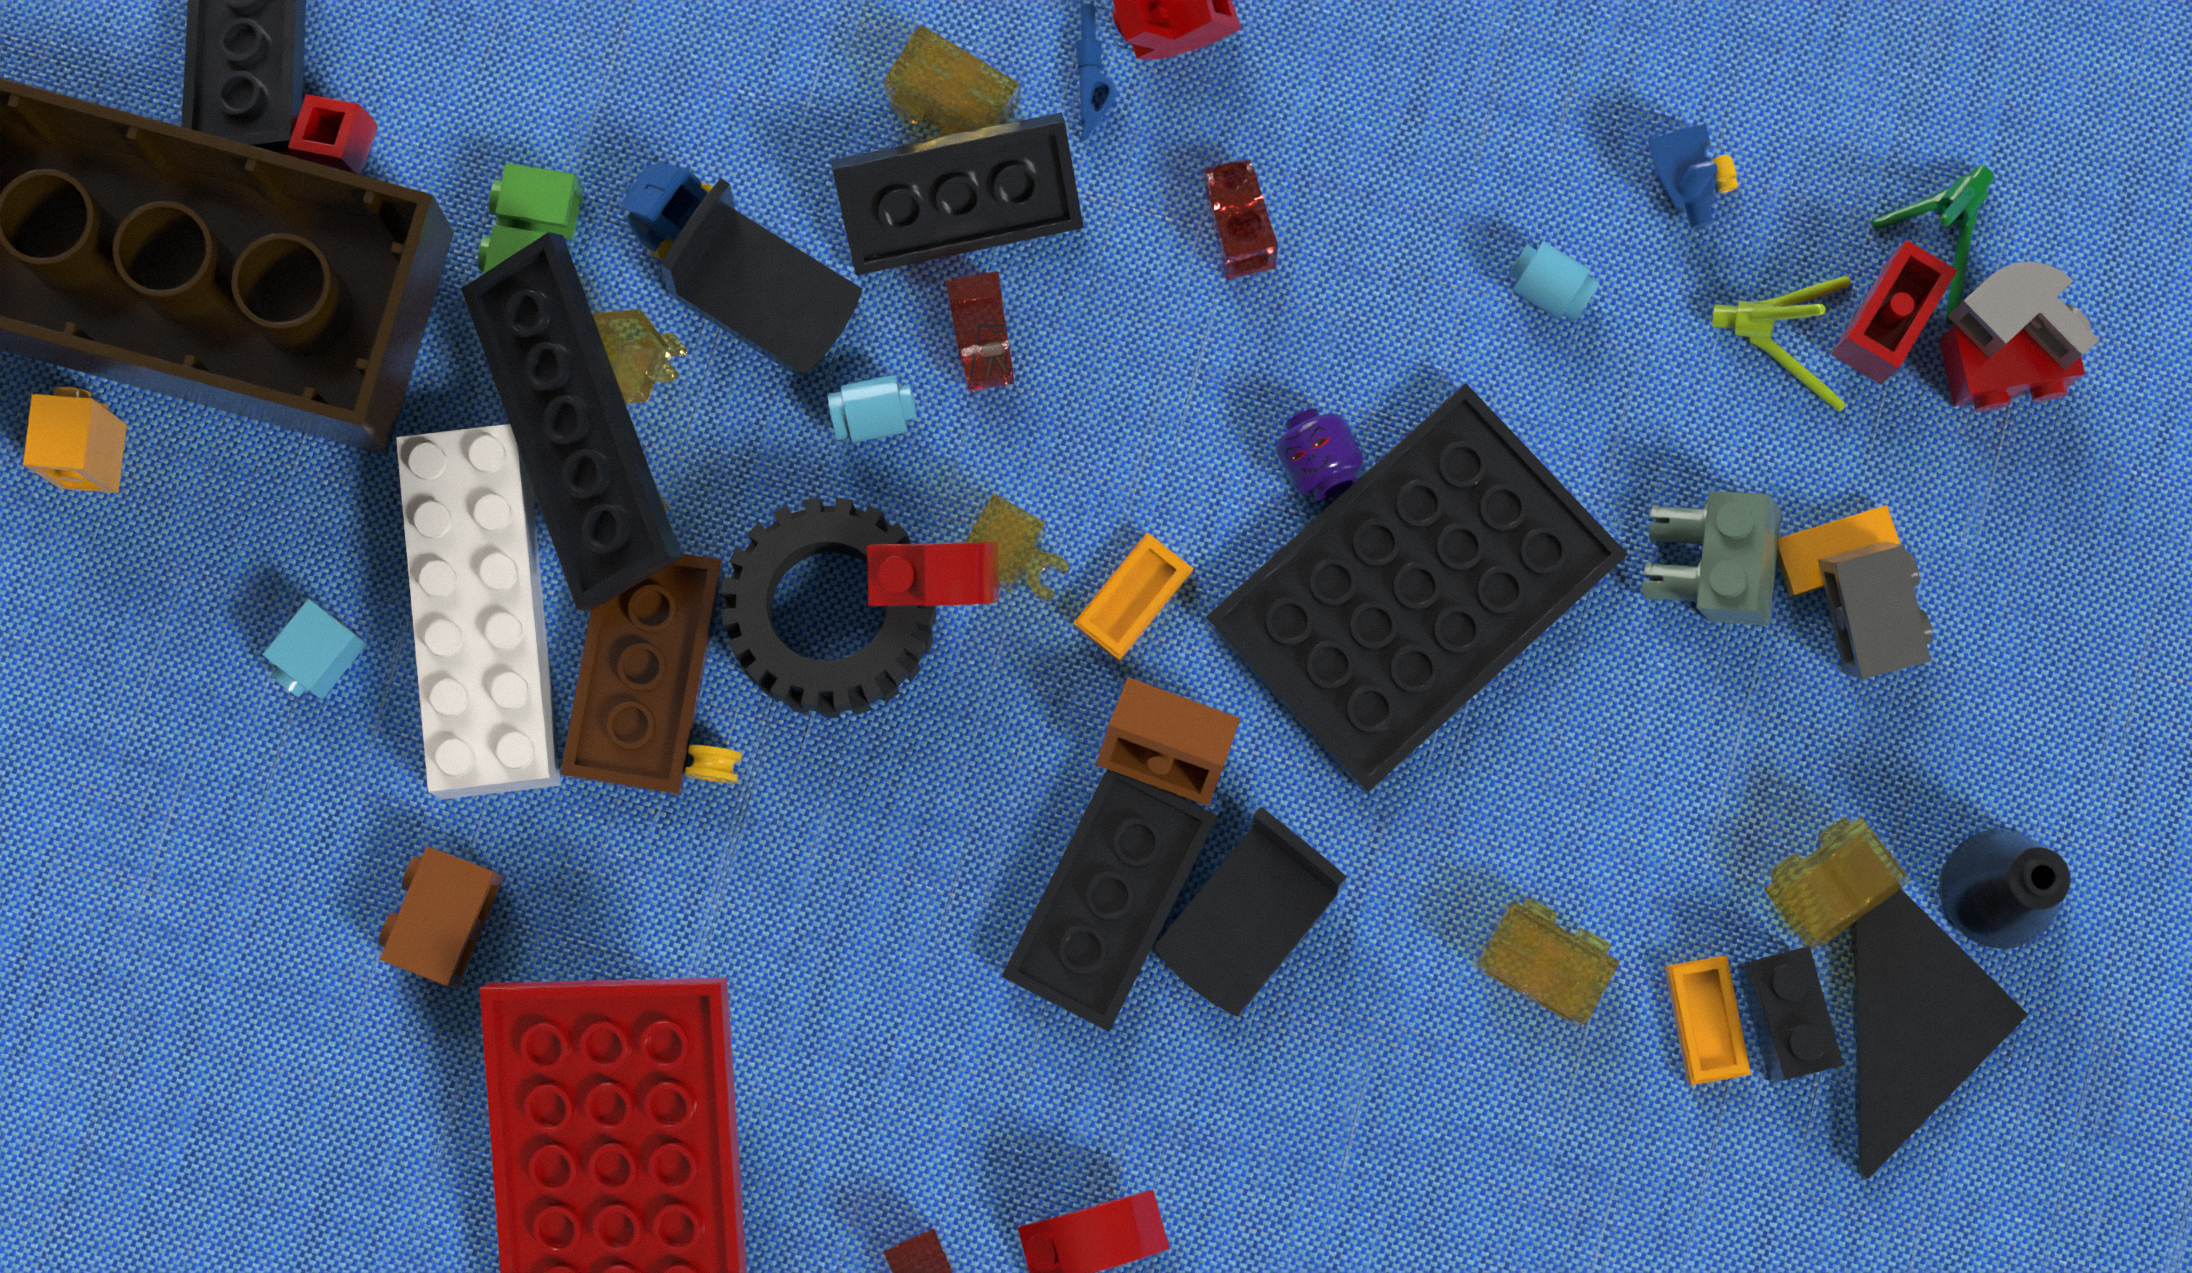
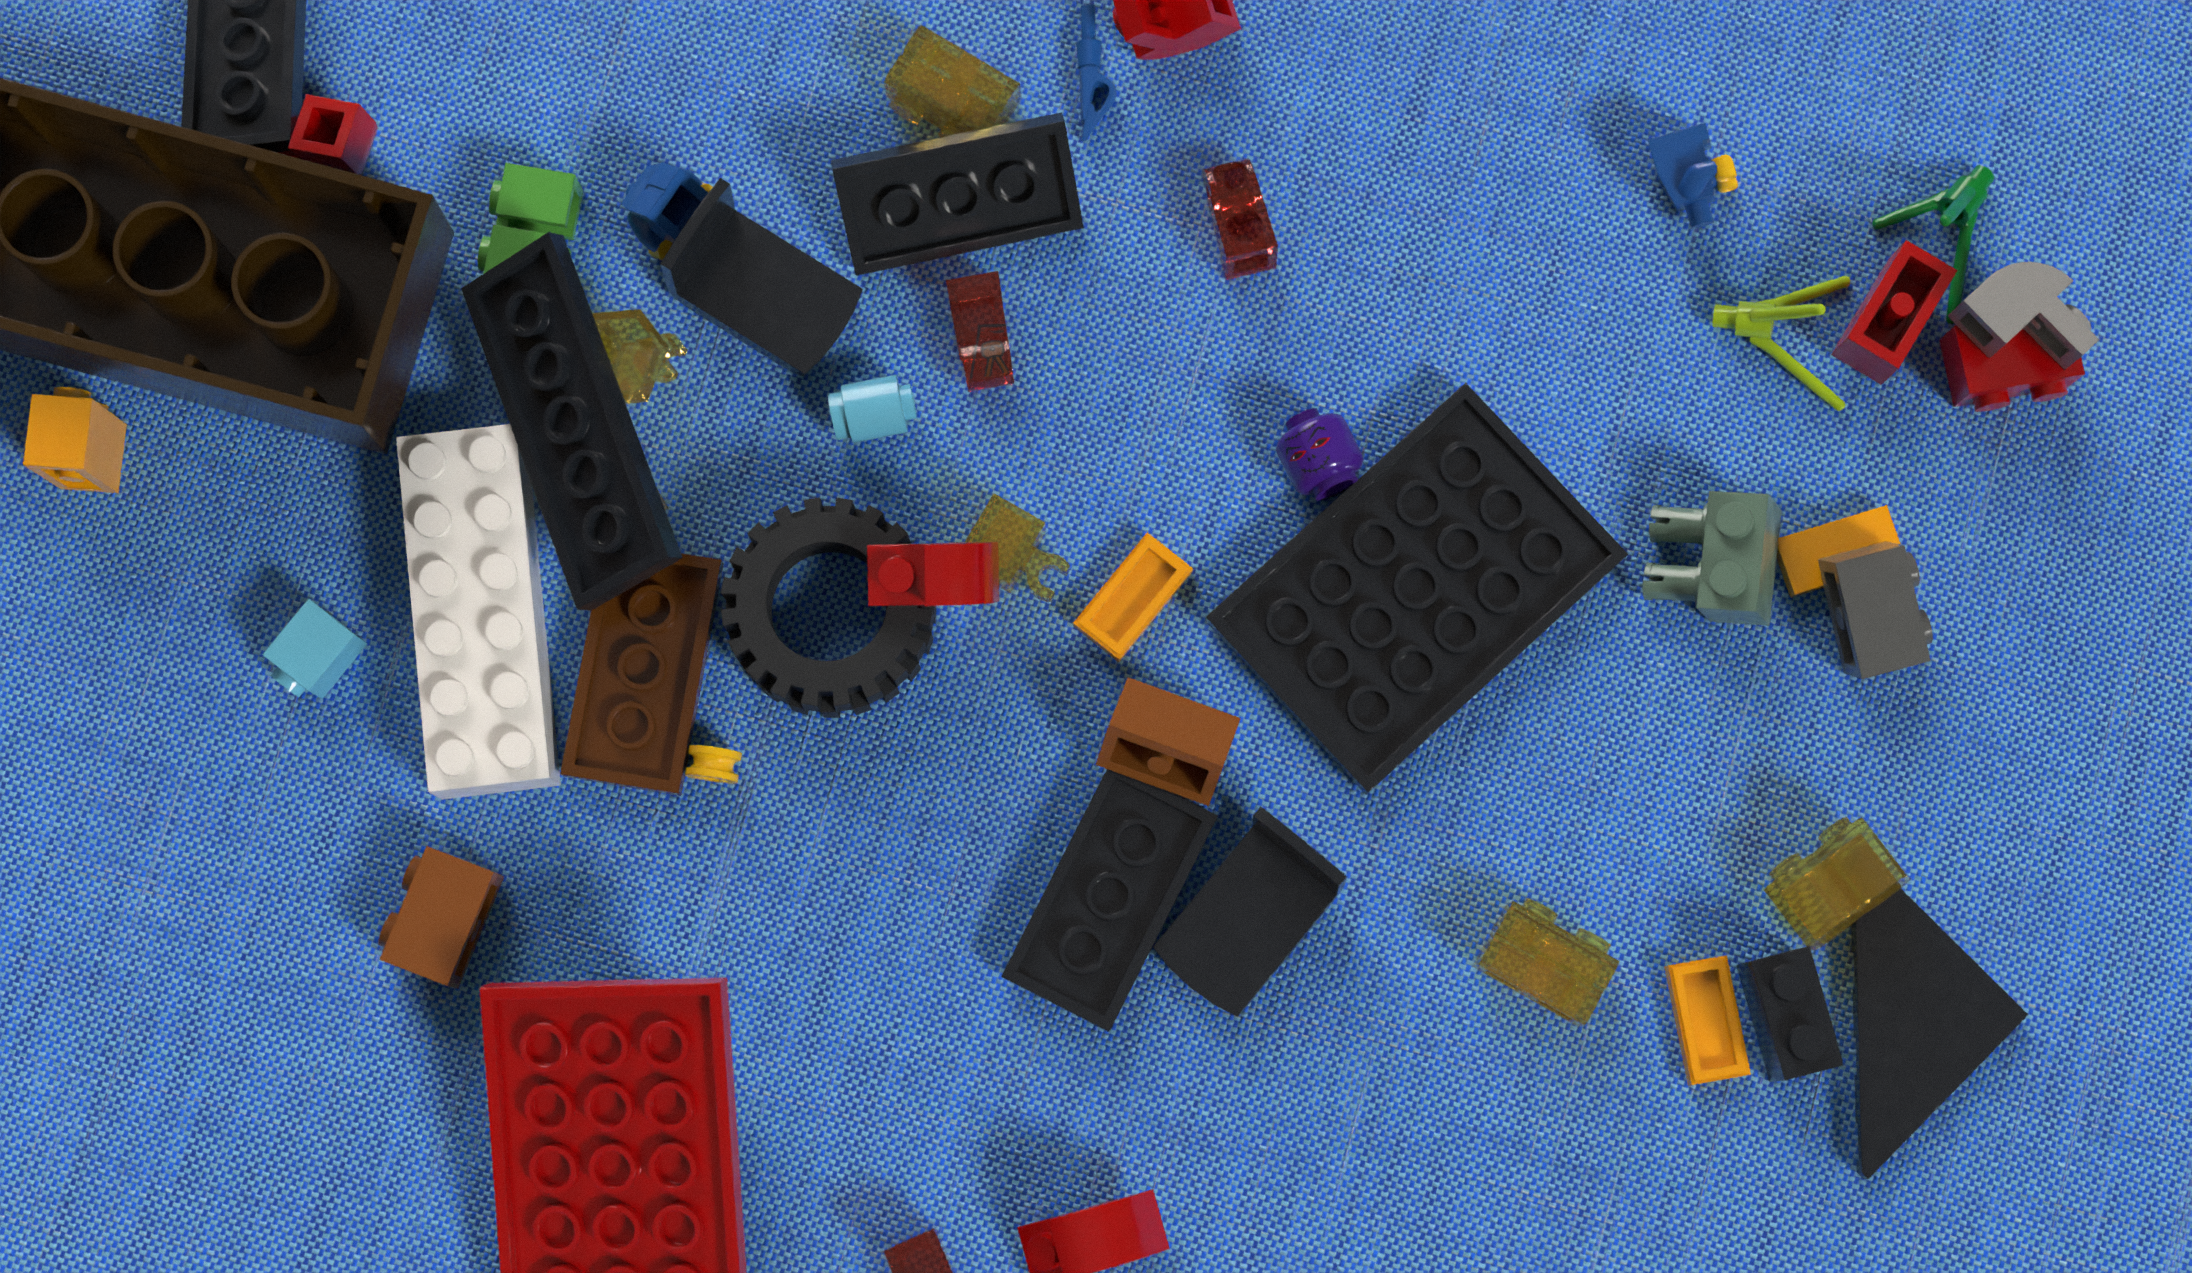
(1553, 281): medium azure brick -> none
(2003, 888): black cone -> none

